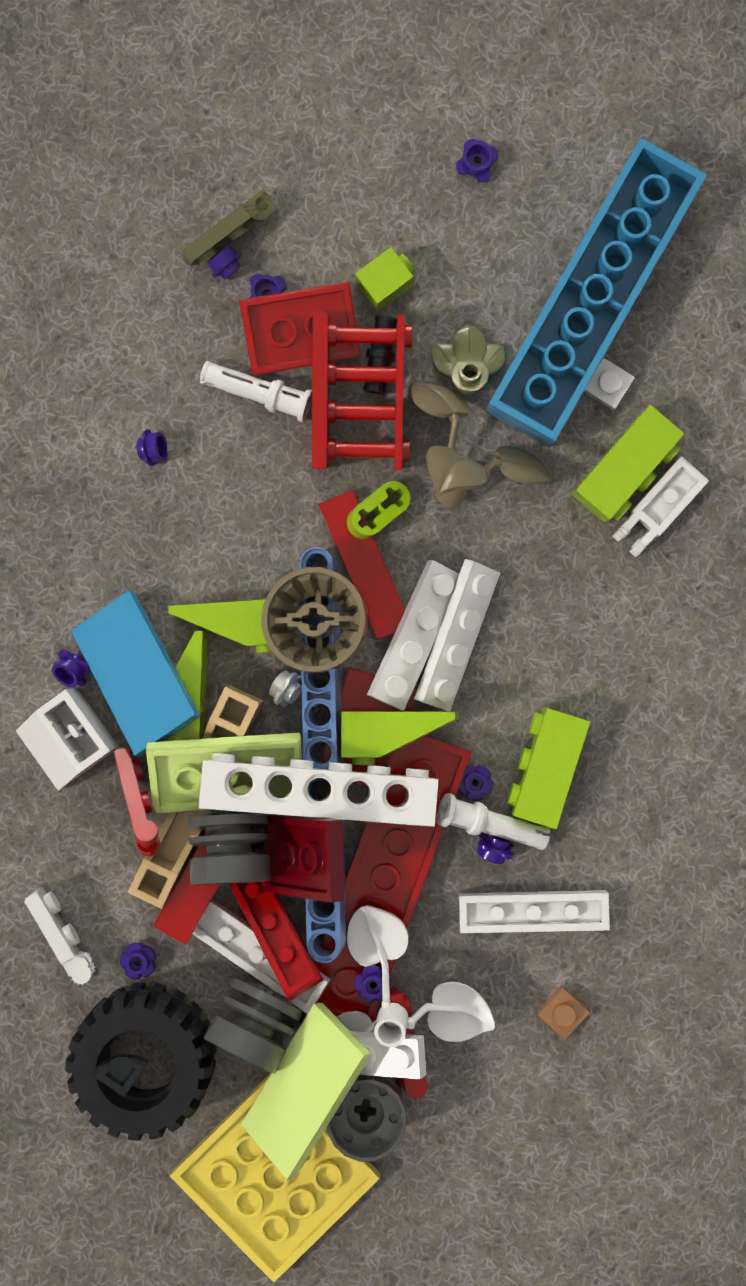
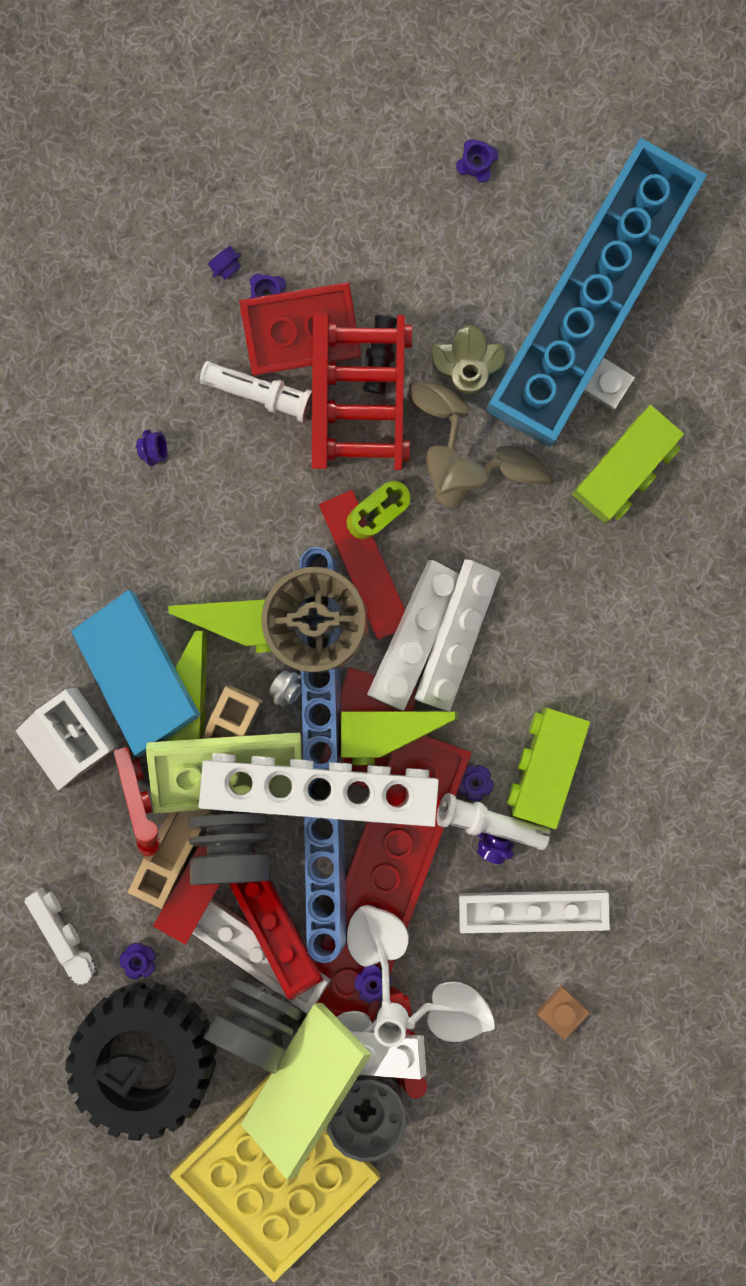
(70, 669): dark purple plate -> none
(230, 227): olive hinge -> none
(305, 857): dark red plate -> none
(385, 278): lime brick -> none
(663, 503): white hinge -> none

